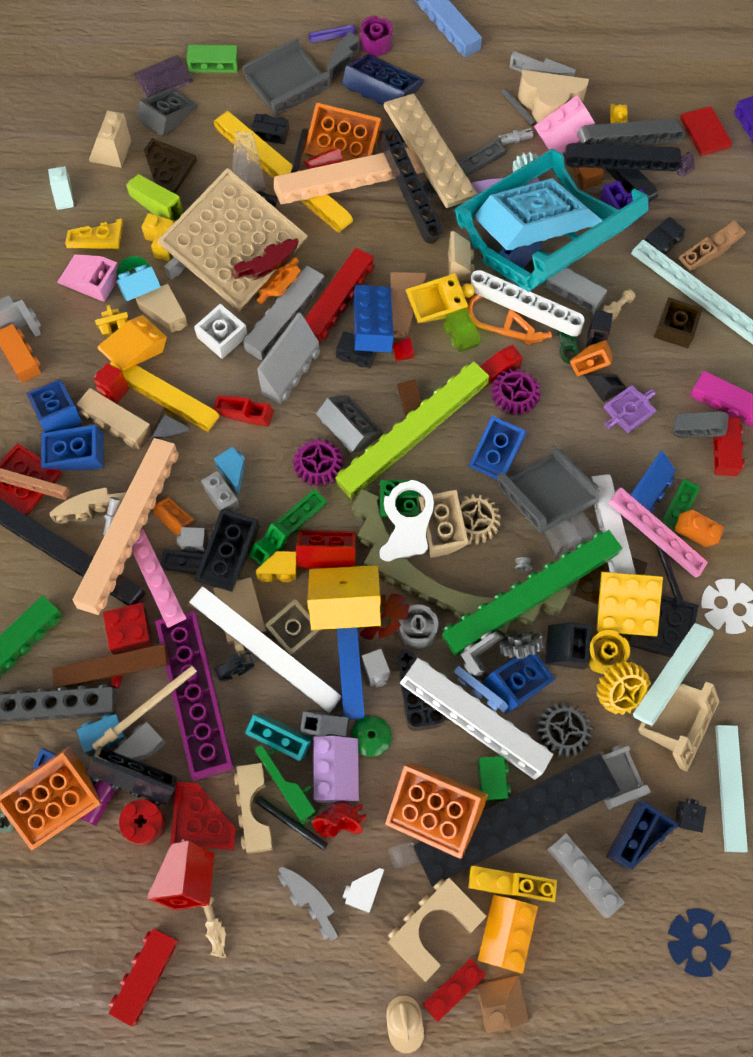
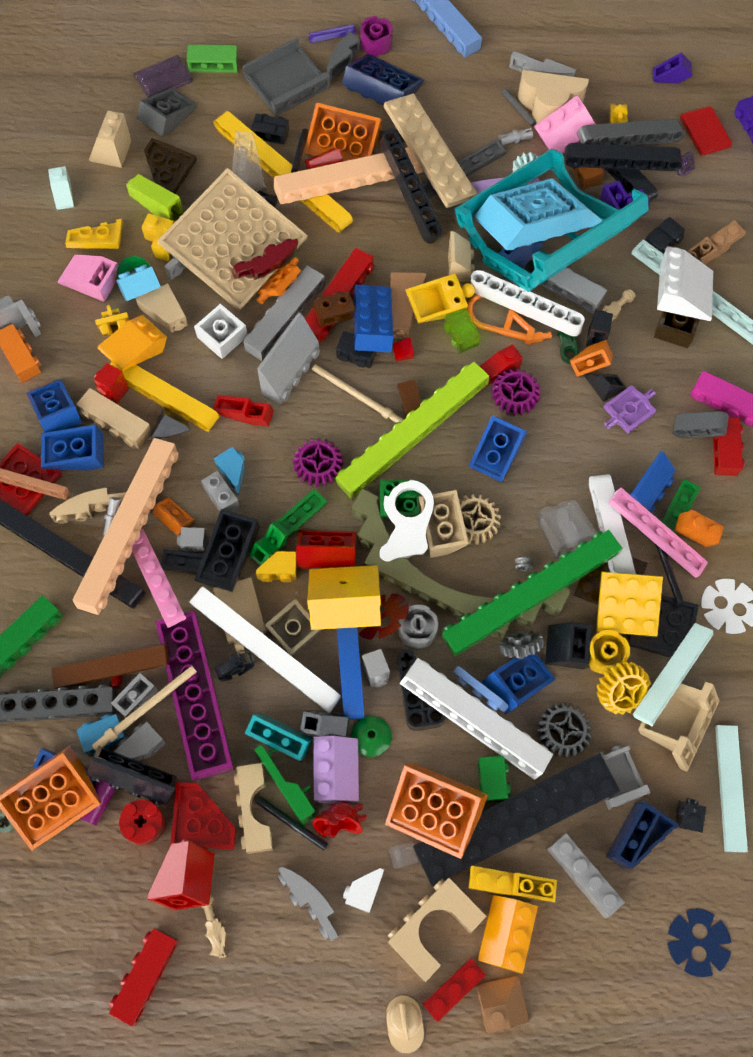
(127, 629): red brick -> none
(134, 695): none -> light grey brick
(334, 308): none -> reddish brown brick
(348, 423): dark grey slope -> none
(386, 412): none -> tan bar
(471, 655): light grey bracket -> none
(550, 490): dark grey panel -> none
(673, 70): none -> dark purple slope
(685, 285): none -> white slope

